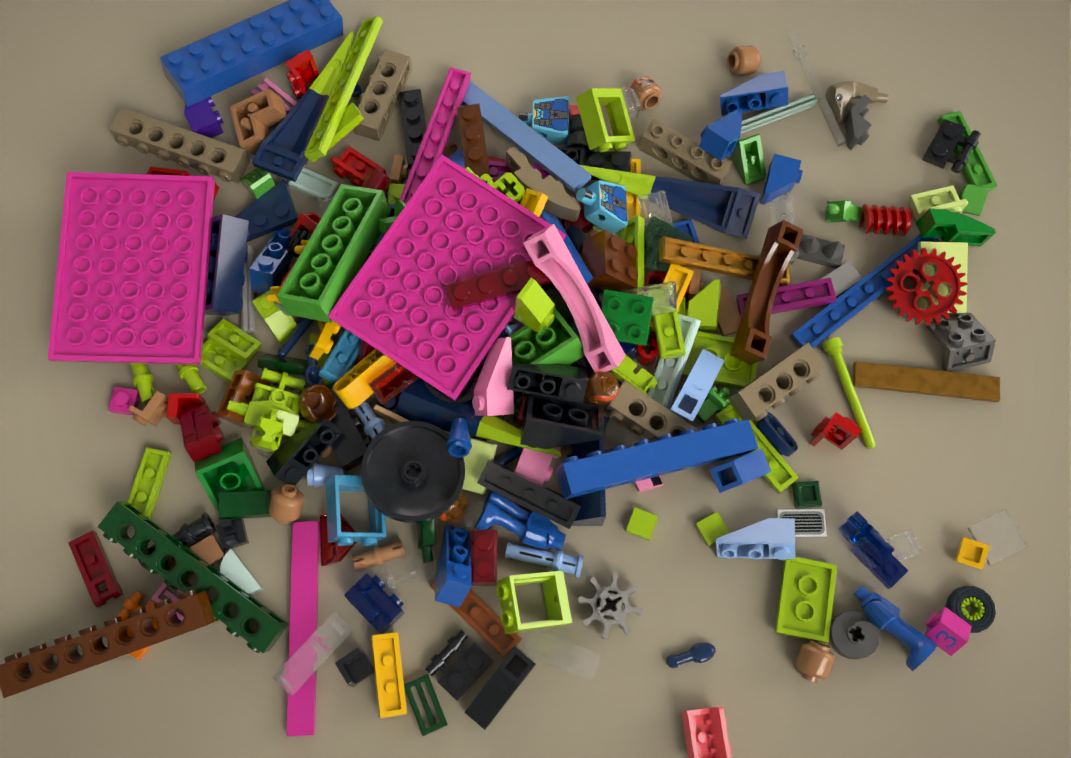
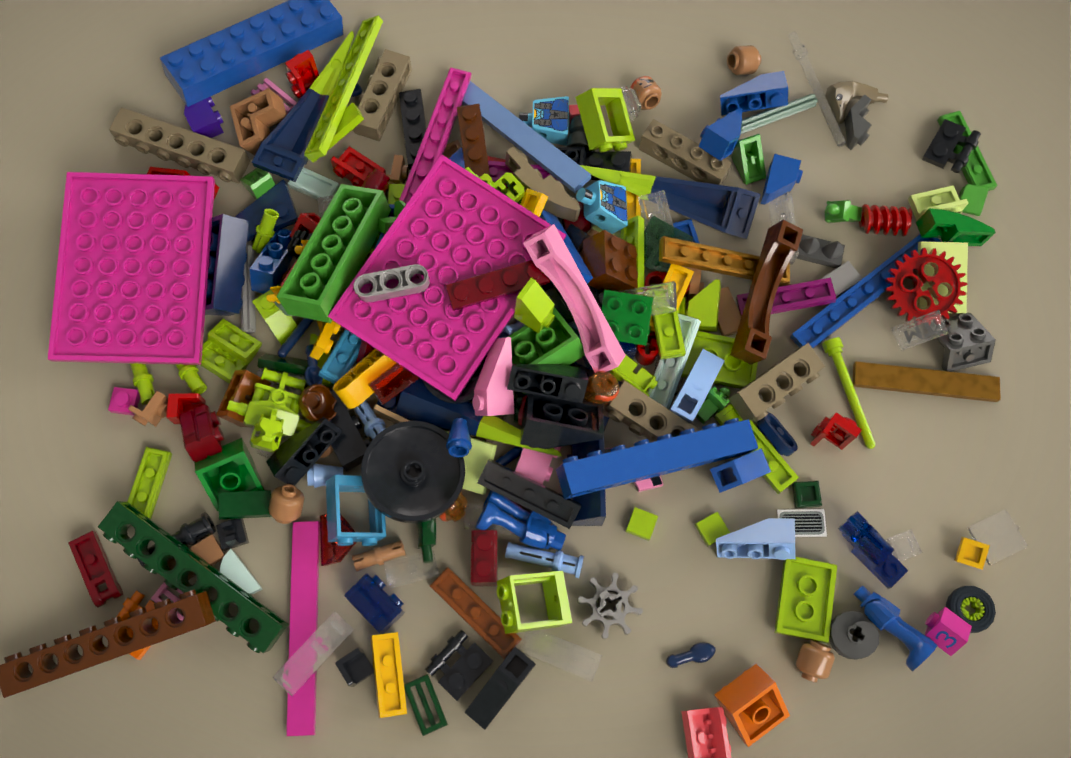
(265, 230): none -> lime axle
(380, 278): none -> light grey beam
(454, 567): blue slope -> none
(752, 704): none -> orange slope
(920, 330): none -> clear tile

